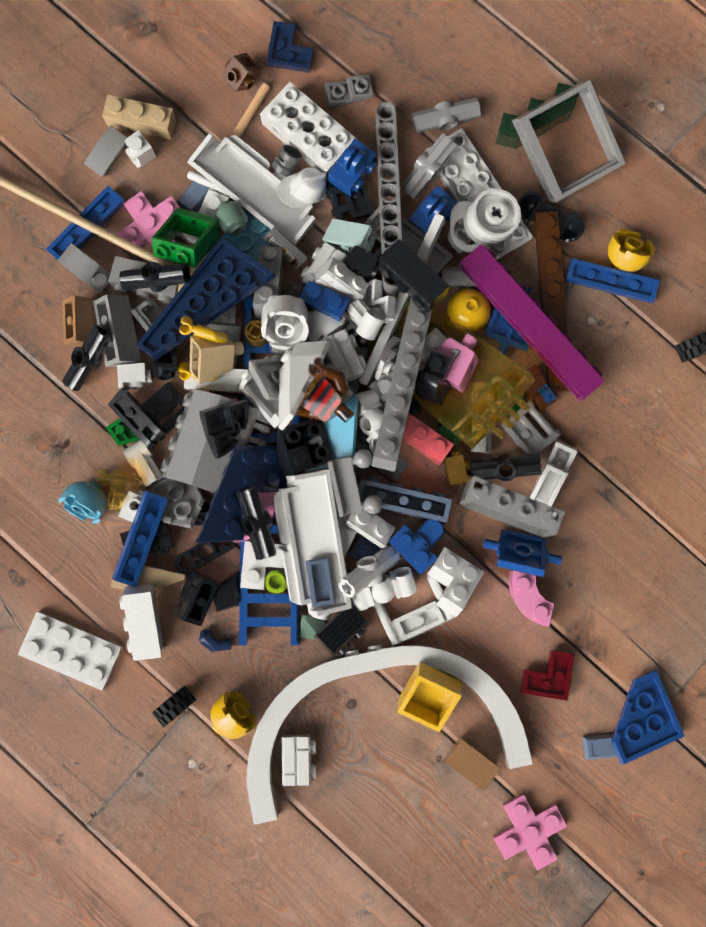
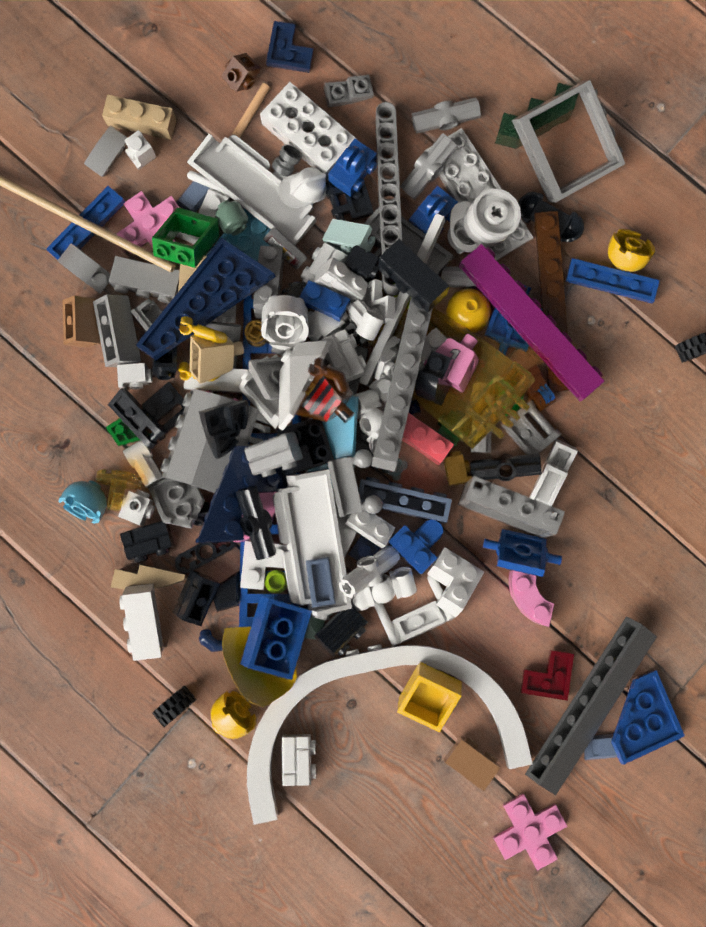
(70, 650): white plate -> none
(86, 357): black piece -> none
(140, 539): blue plate -> none
(155, 276): black piece -> none
(254, 685): none -> yellow piece
(274, 453): none -> light grey brick
(275, 638): none -> blue slope
(591, 705): none -> dark grey brick

